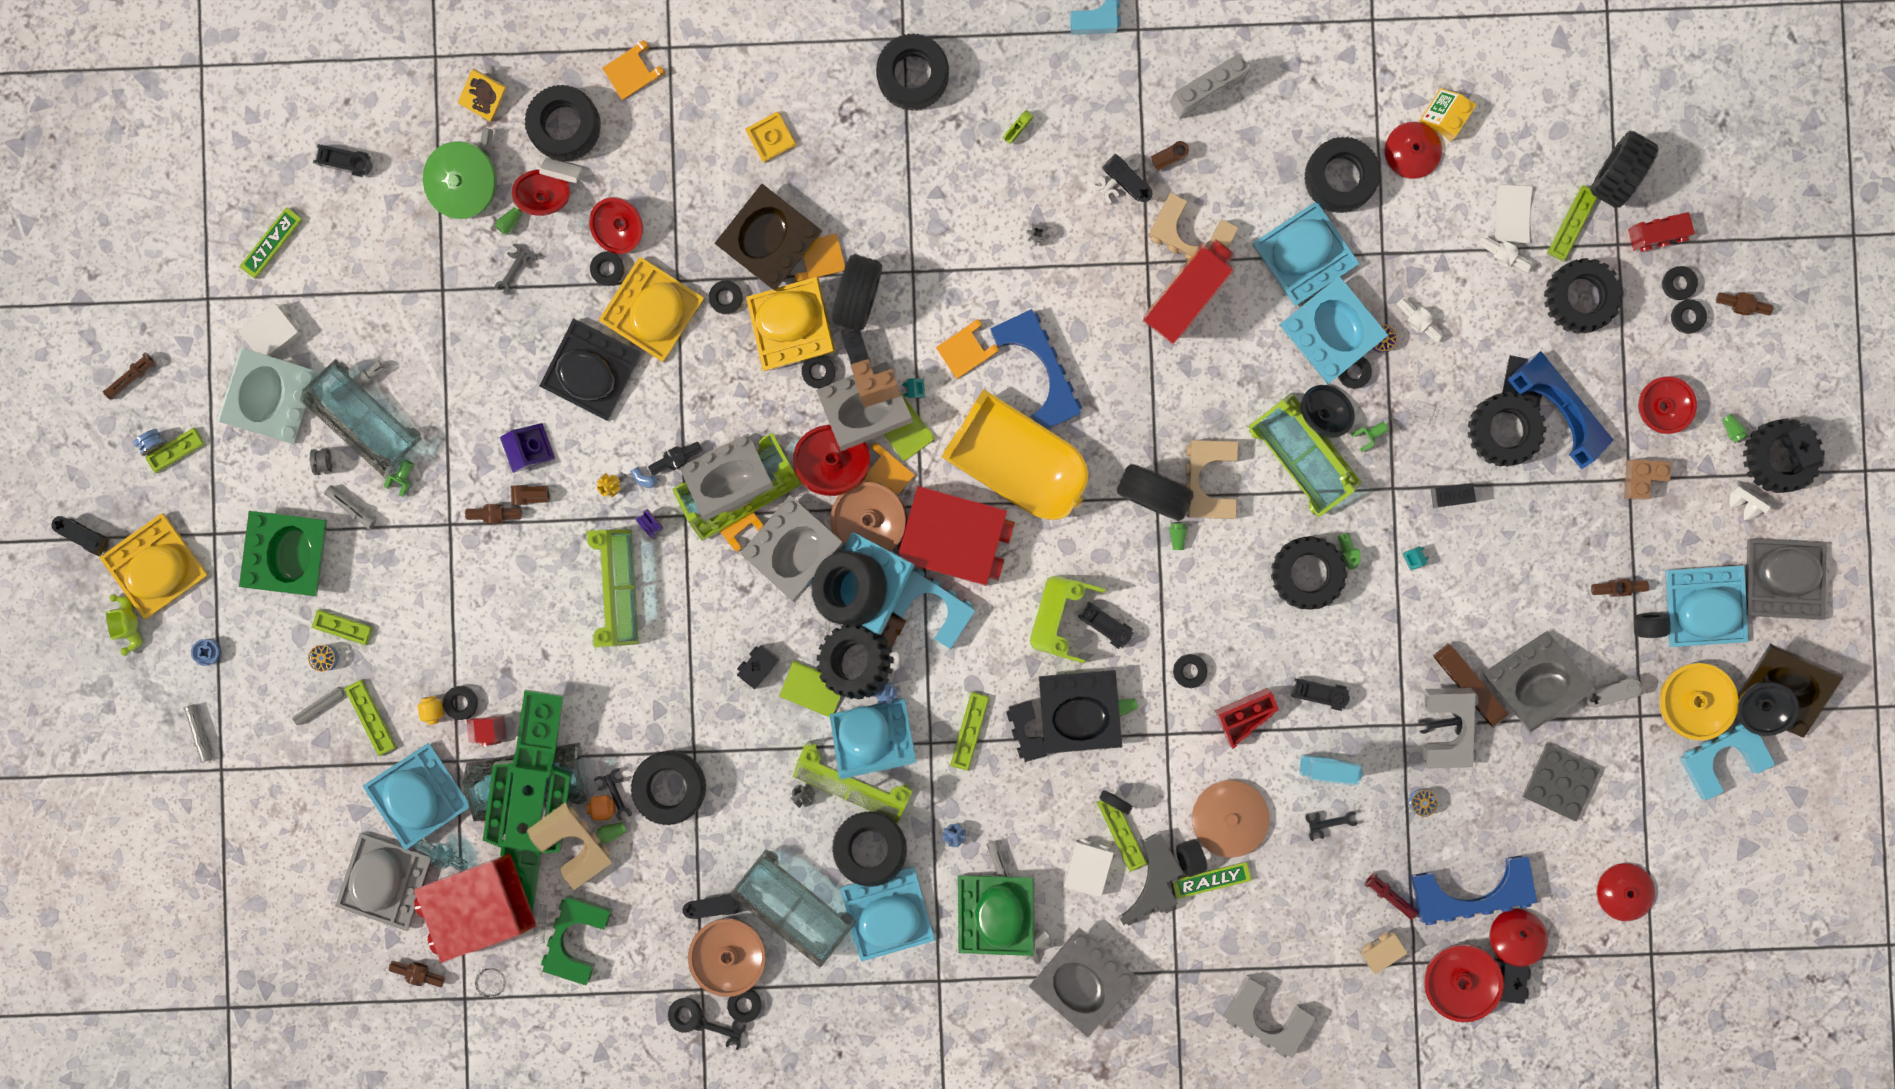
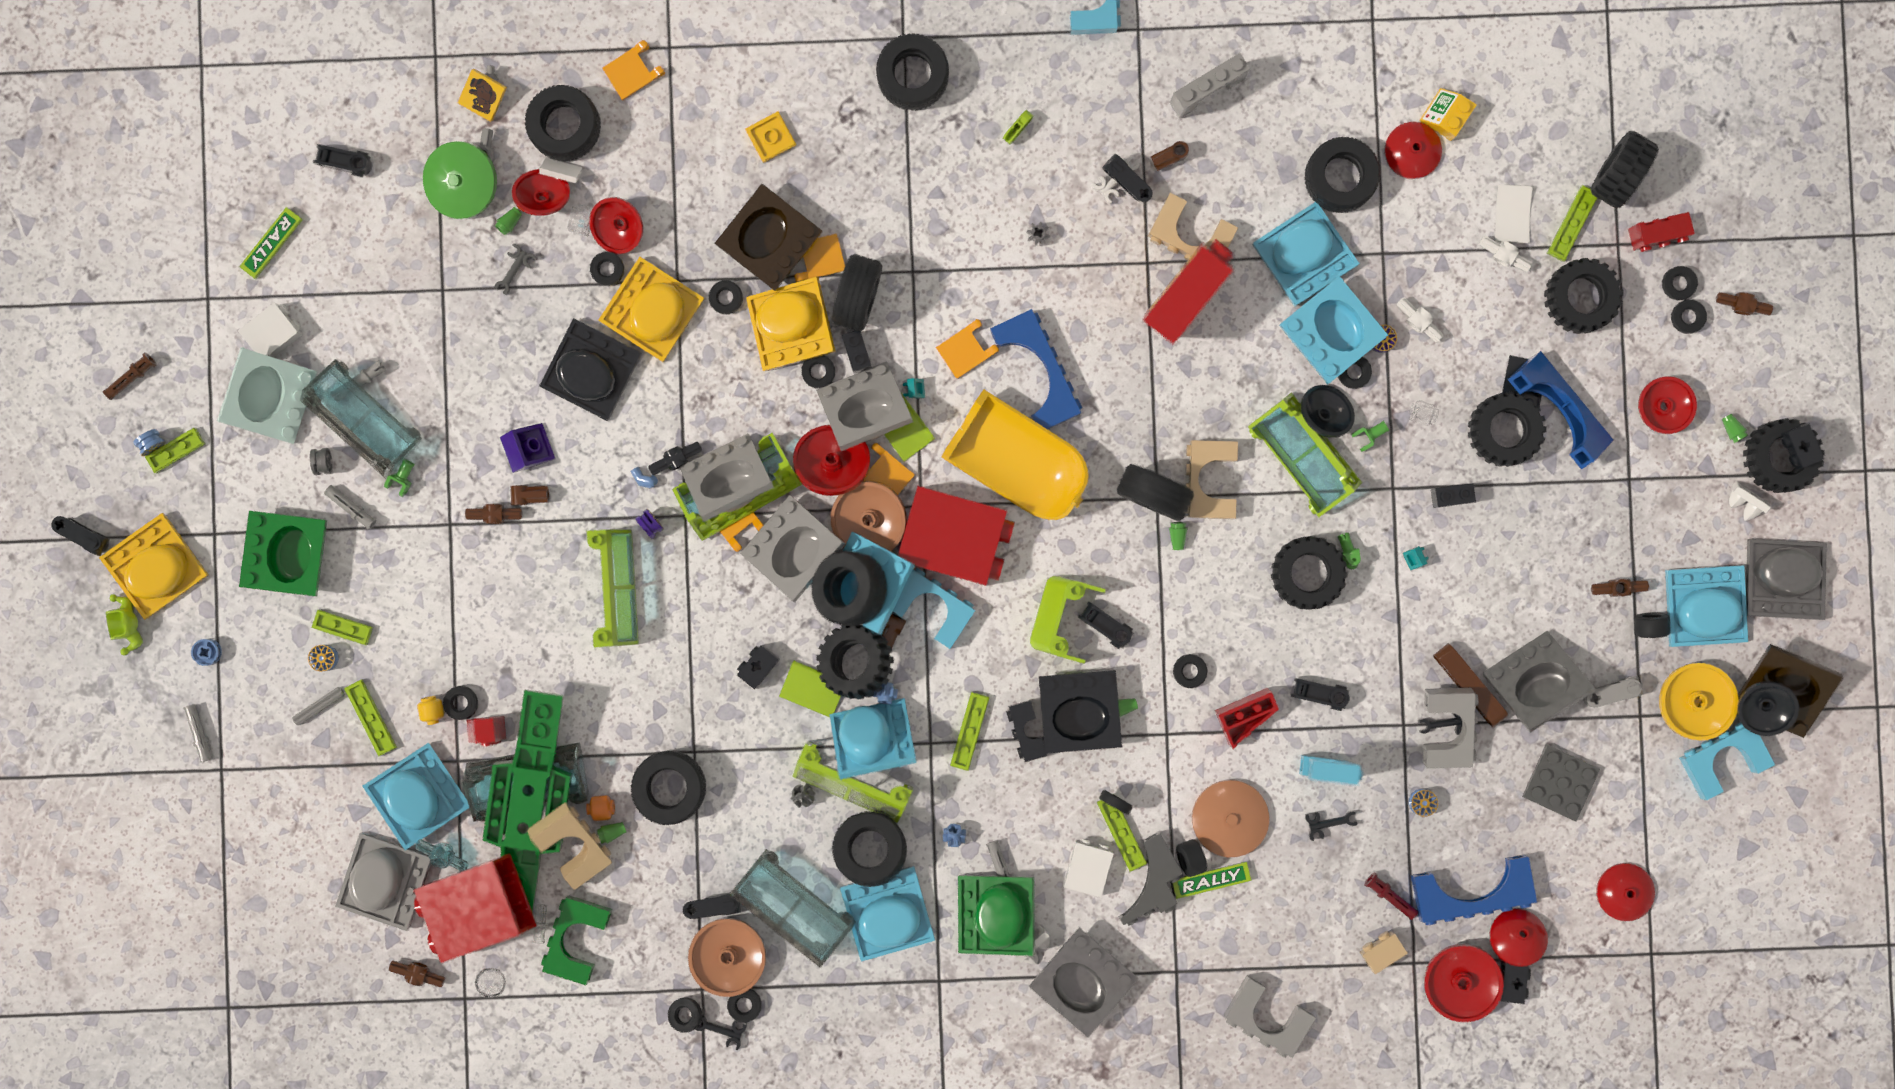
(608, 485): yellow gear -> none
(609, 780): black bar -> none
(874, 387): medium nougat brick -> none
(1640, 475): medium nougat brick -> none

